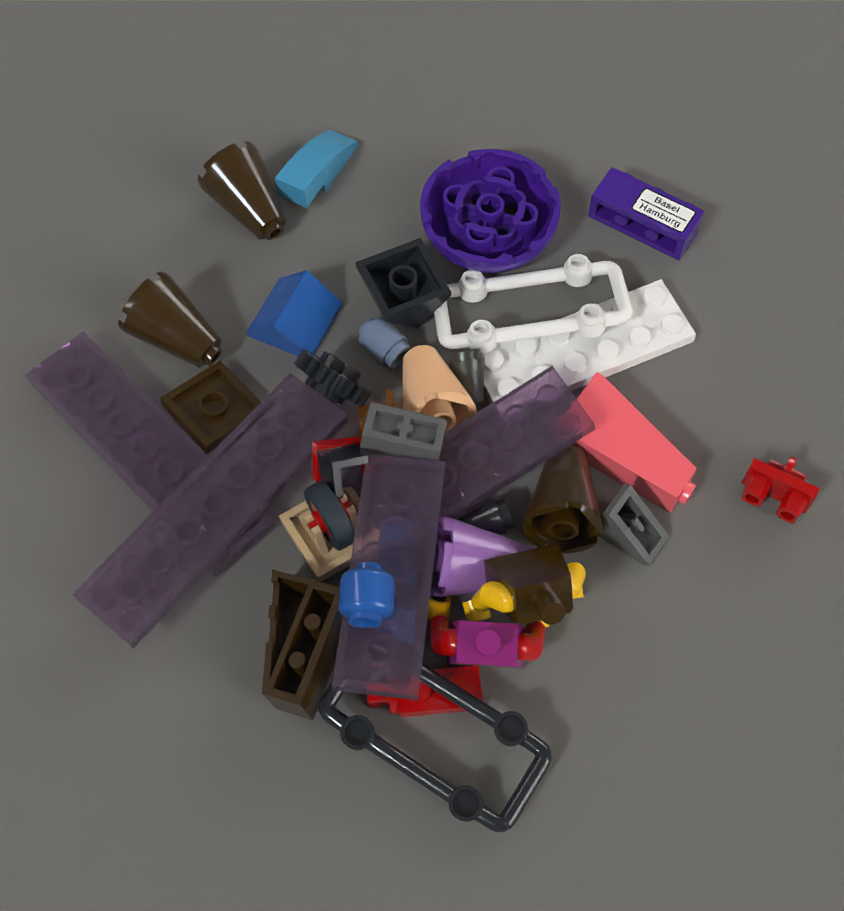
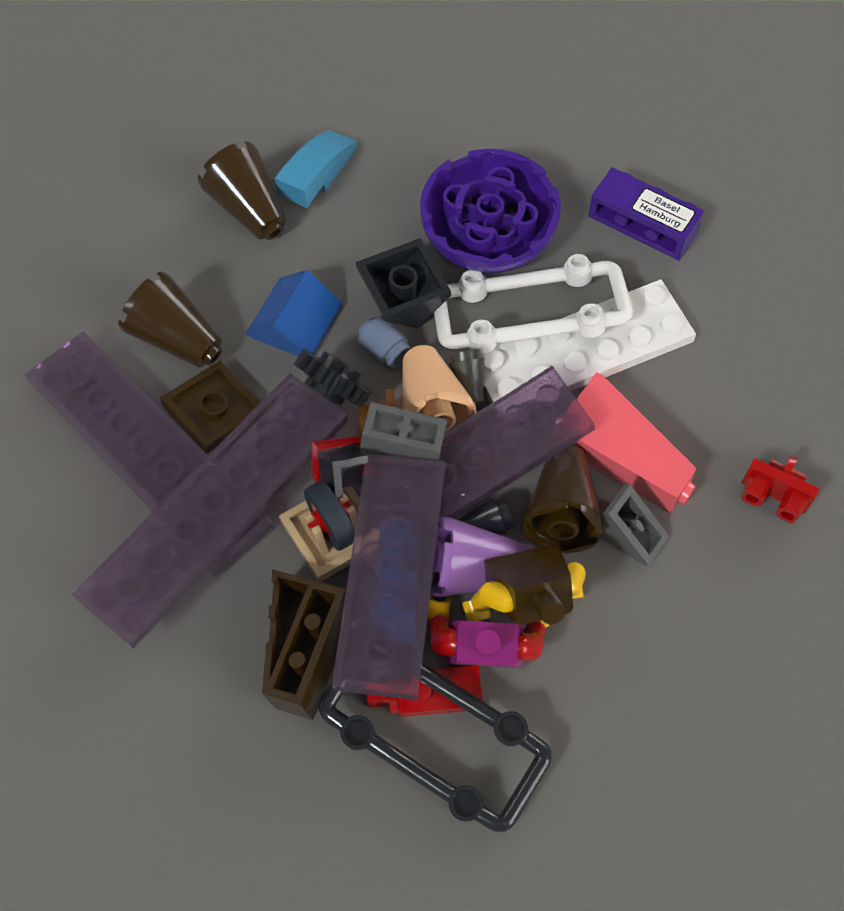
(366, 595): blue head -> none

